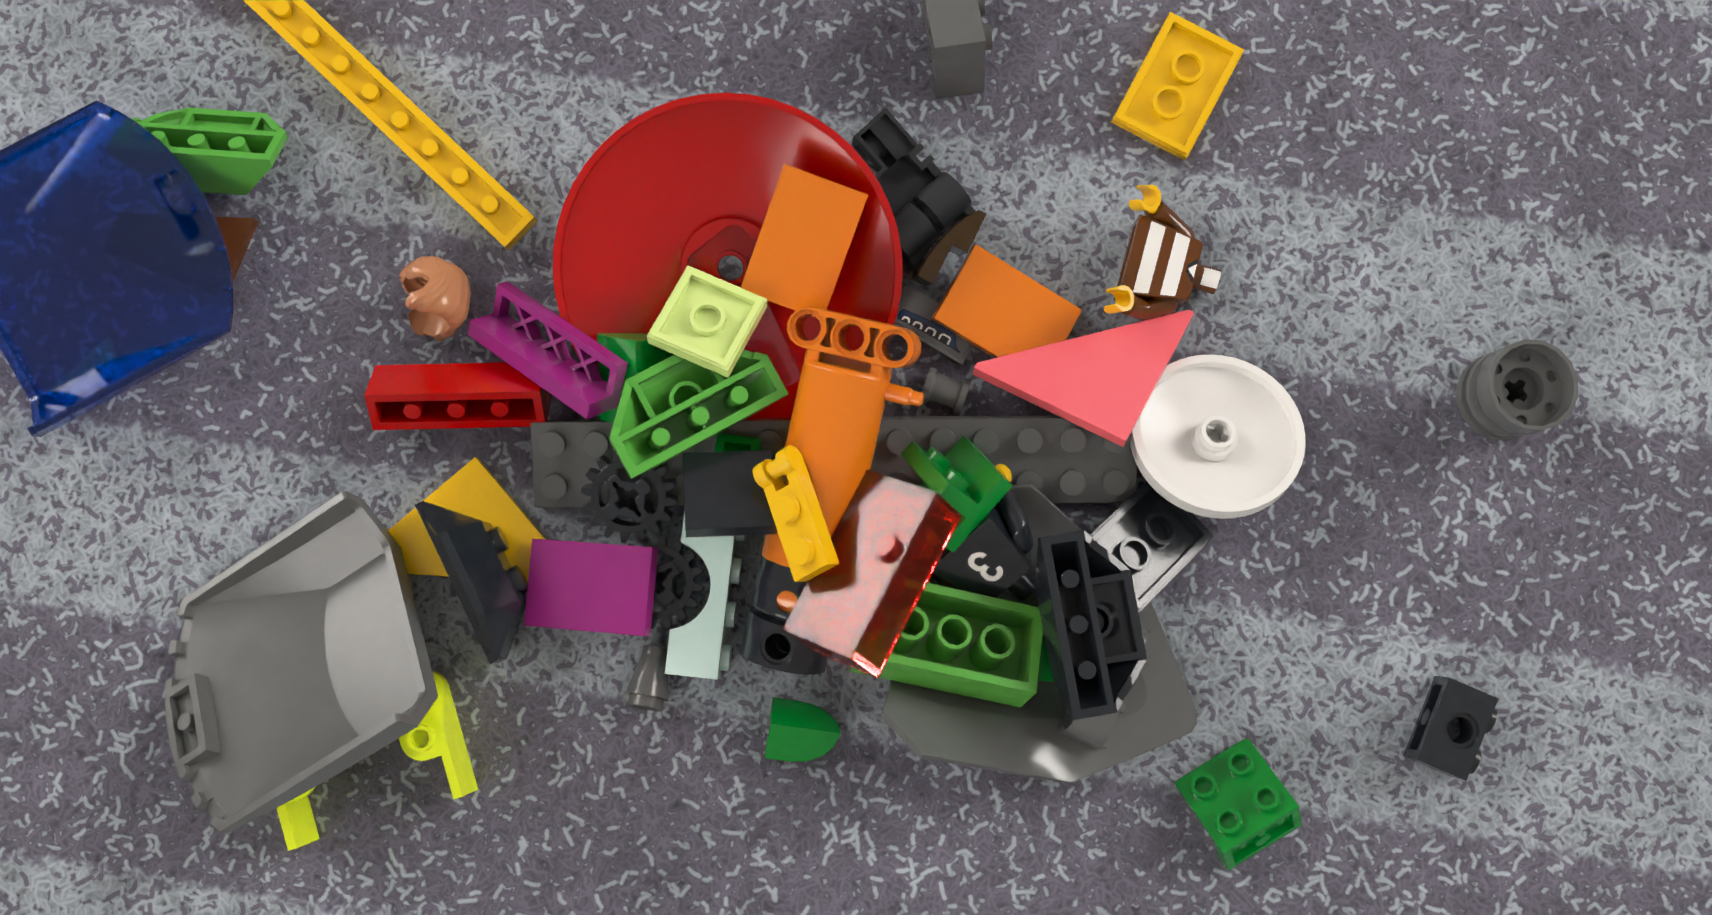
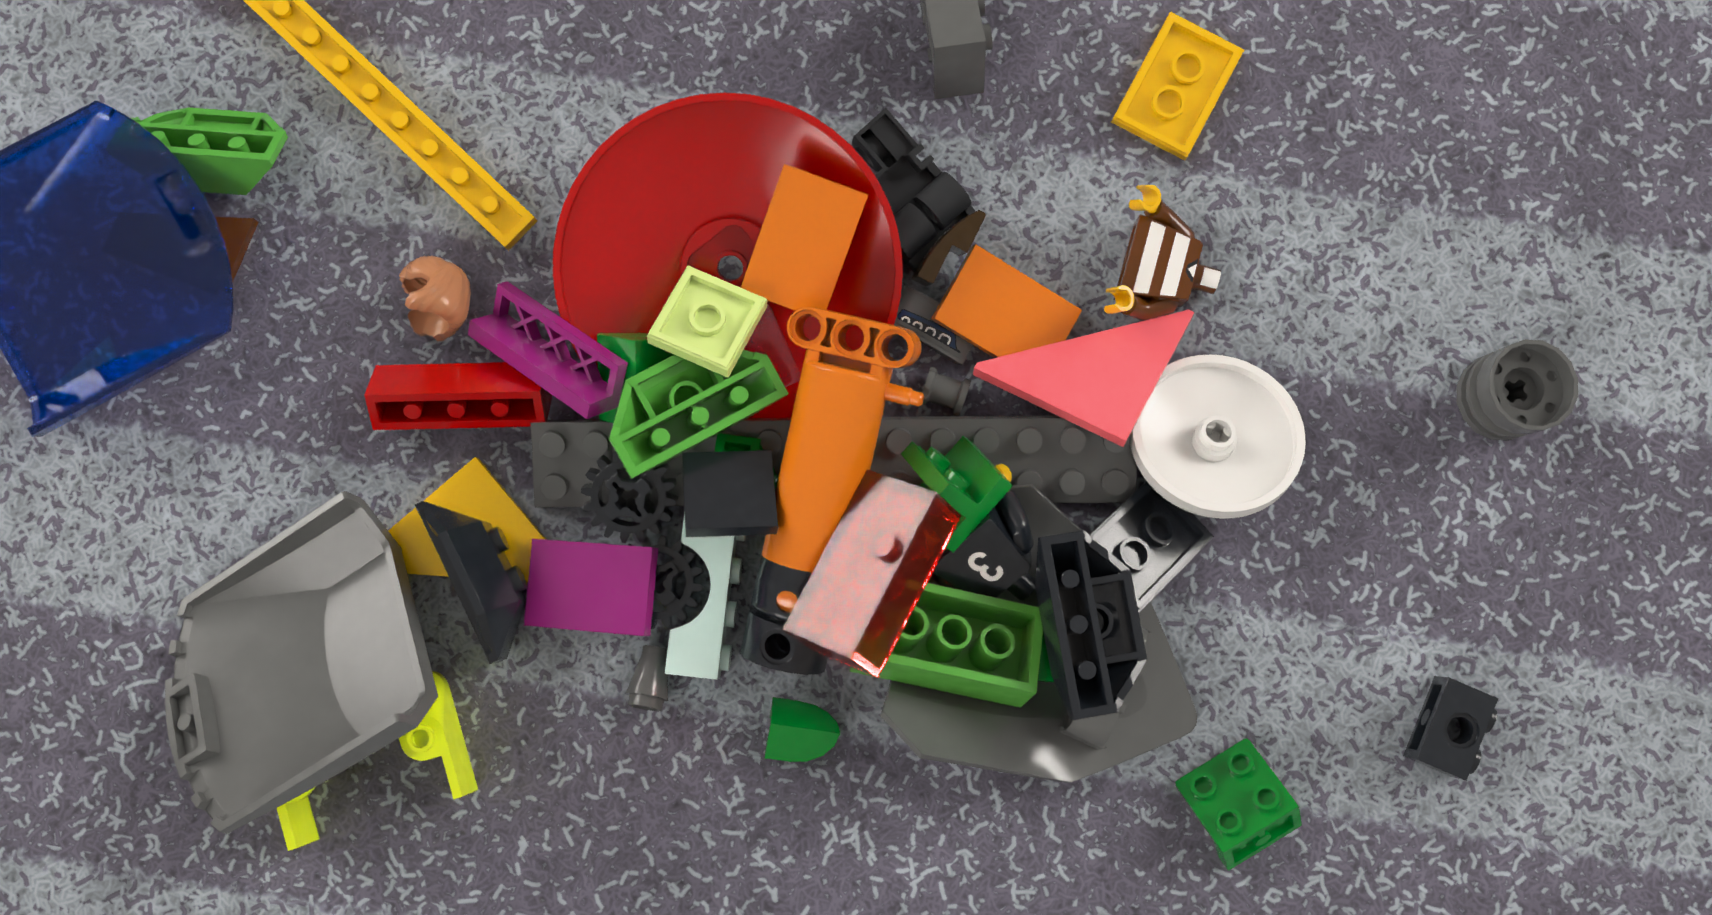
(796, 514): yellow plate -> none

